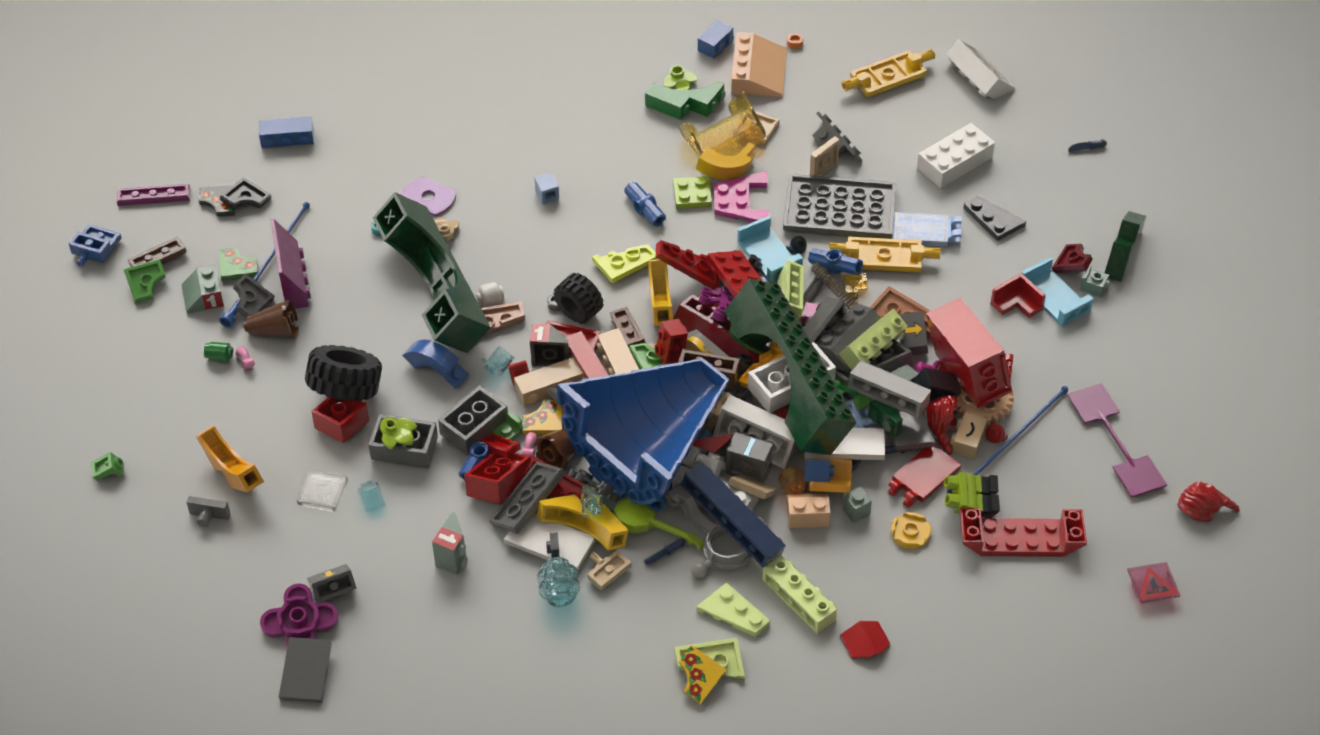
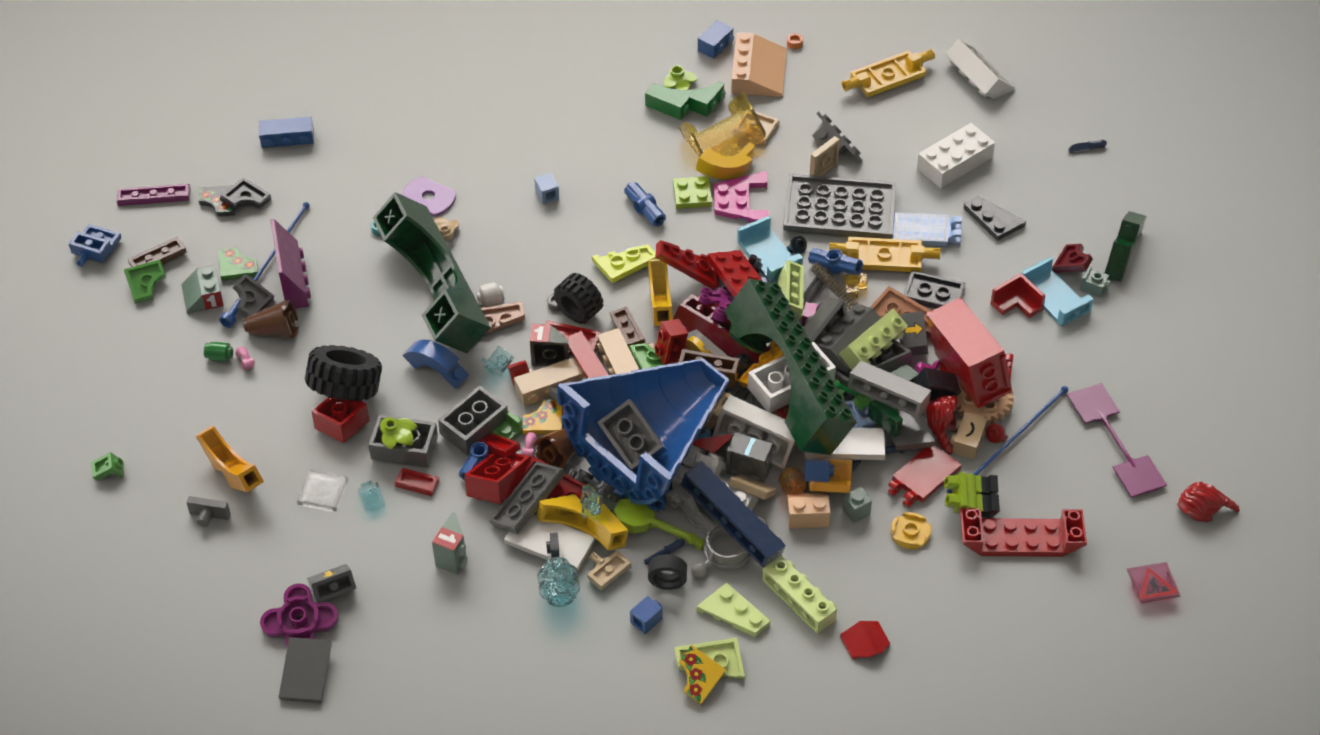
(417, 482): none -> red tile
(631, 434): none -> dark grey brick
(646, 614): none -> blue brick
(667, 580): none -> black tyre
(932, 290): none -> tile

